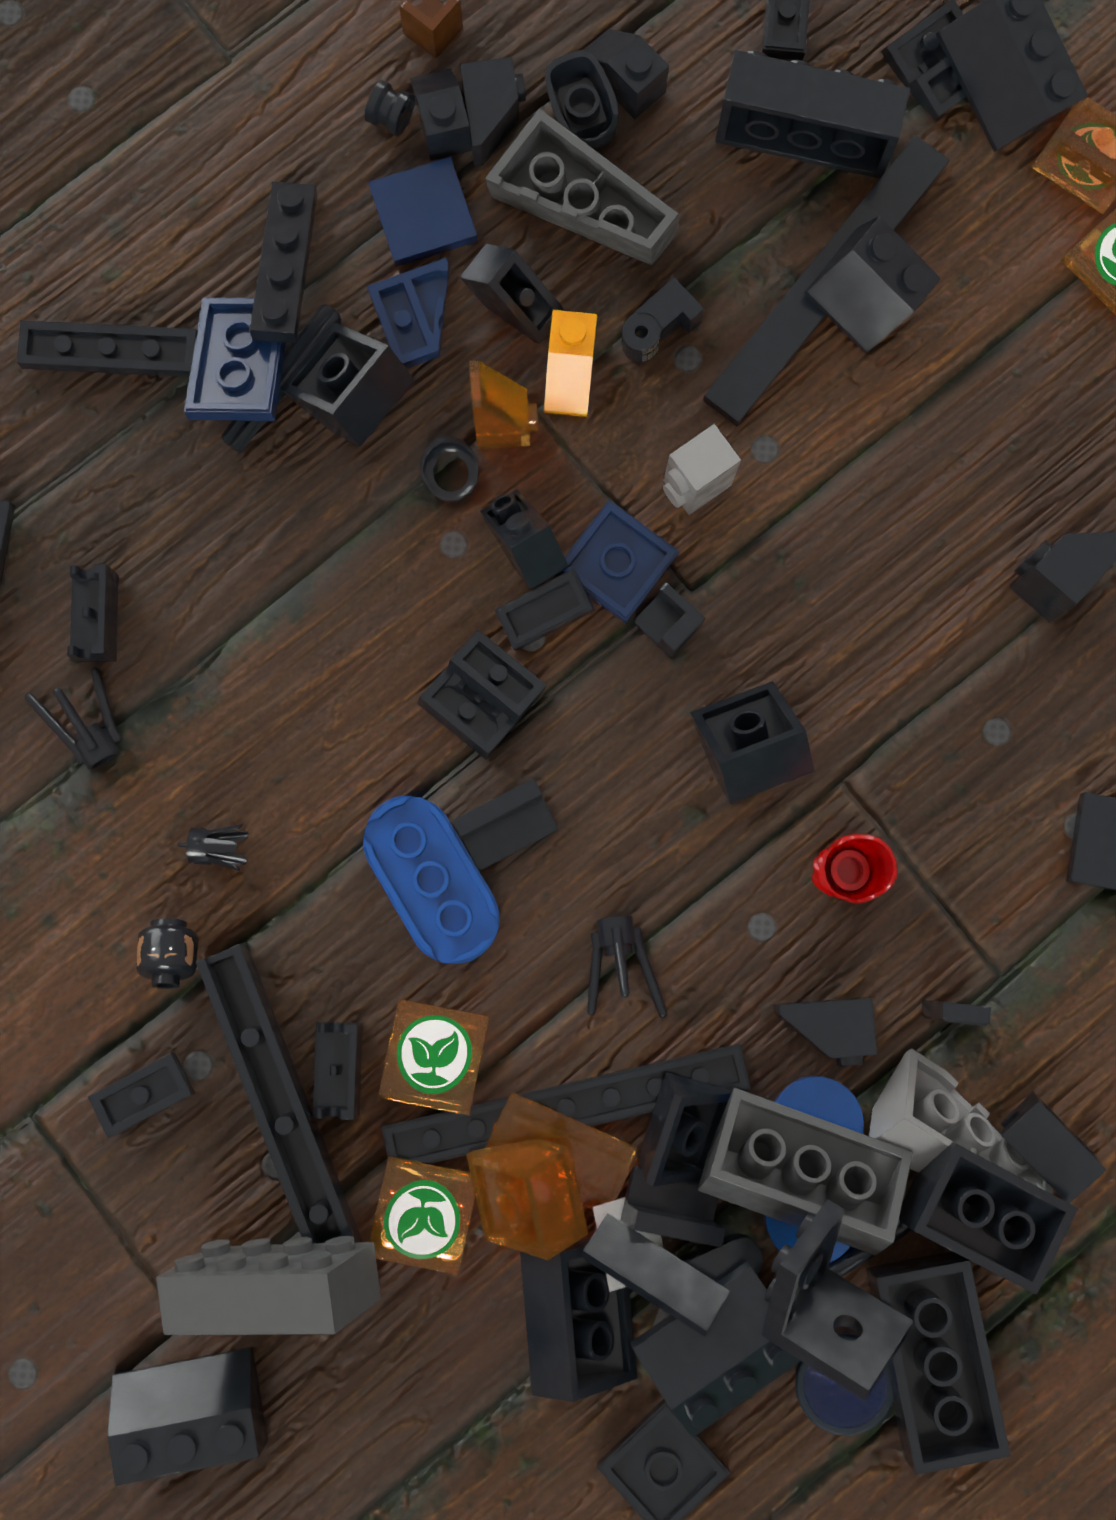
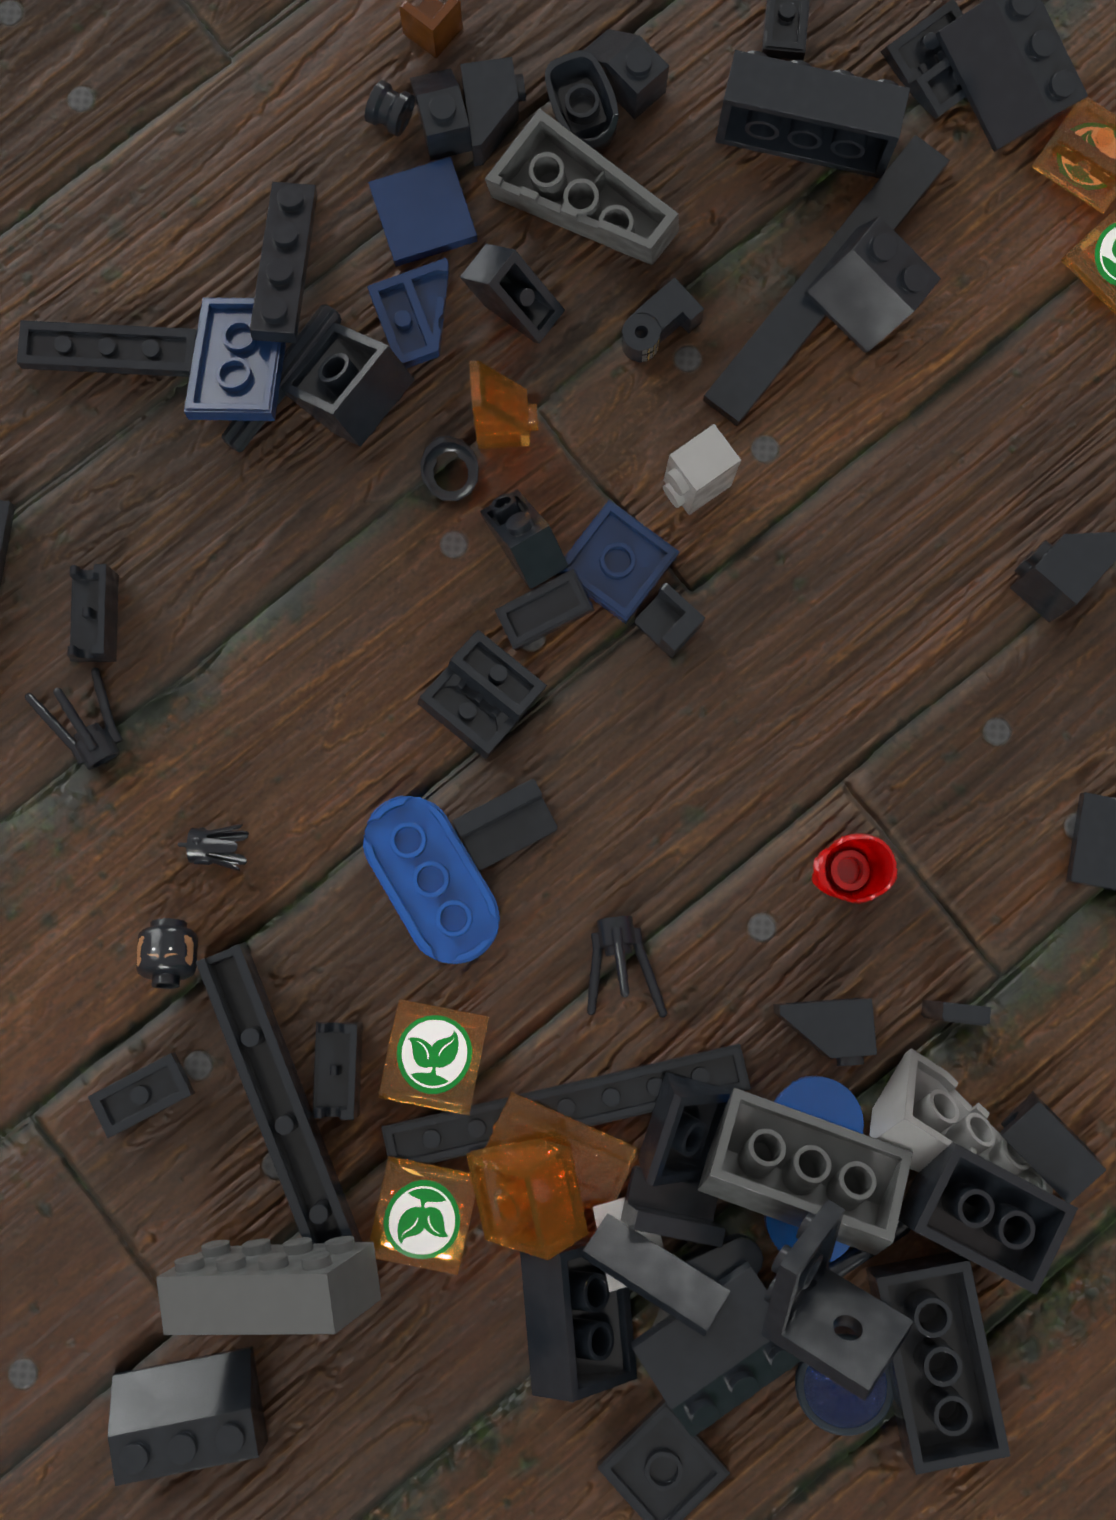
(570, 363): light orange slope -> none
(753, 742): black slope -> none

